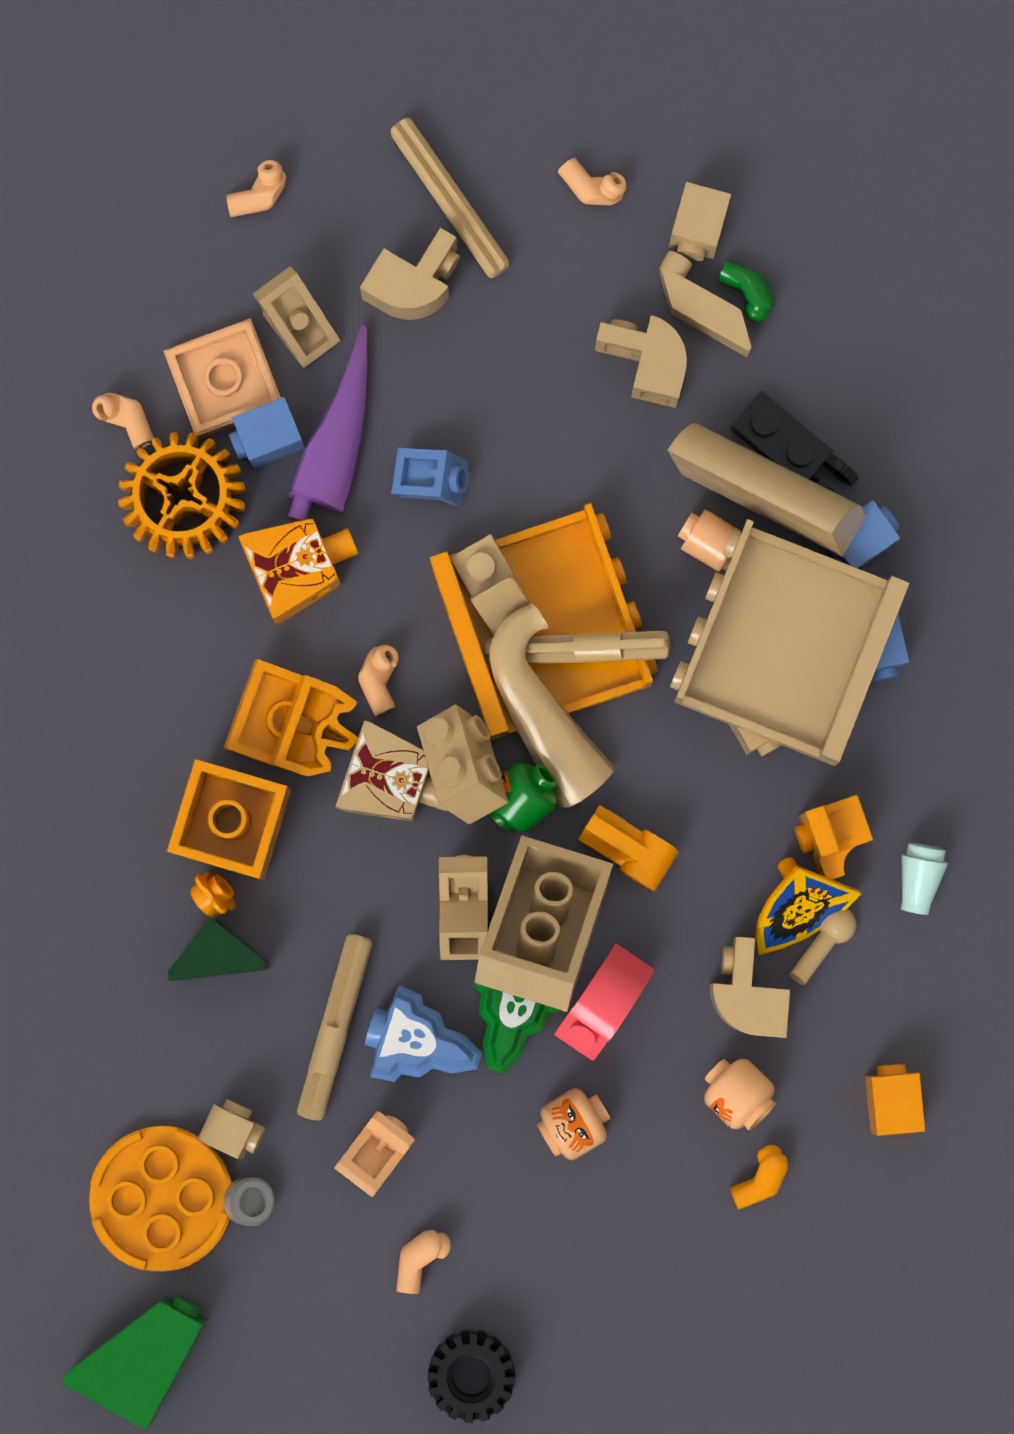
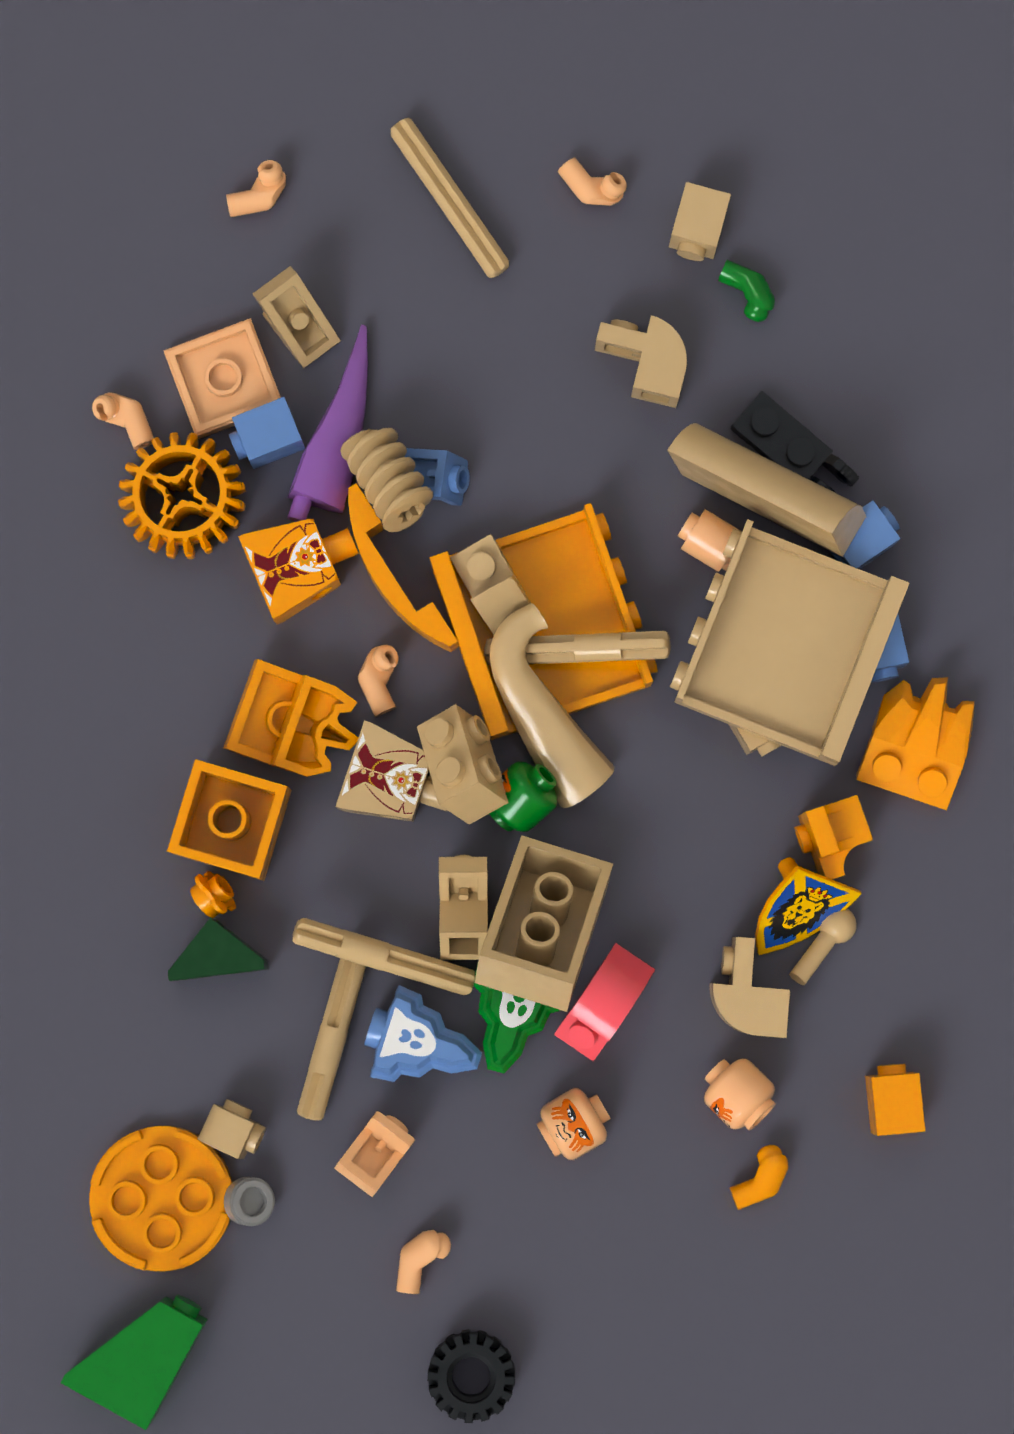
(383, 956): none -> tan axle
(387, 477): none -> tan piece
(410, 290): tan brick -> none
(425, 621): none -> light orange slope
(637, 852): light orange piece -> none
(700, 307): tan piece -> none
(918, 744): none -> light orange plate
(921, 875): light aqua cone -> none

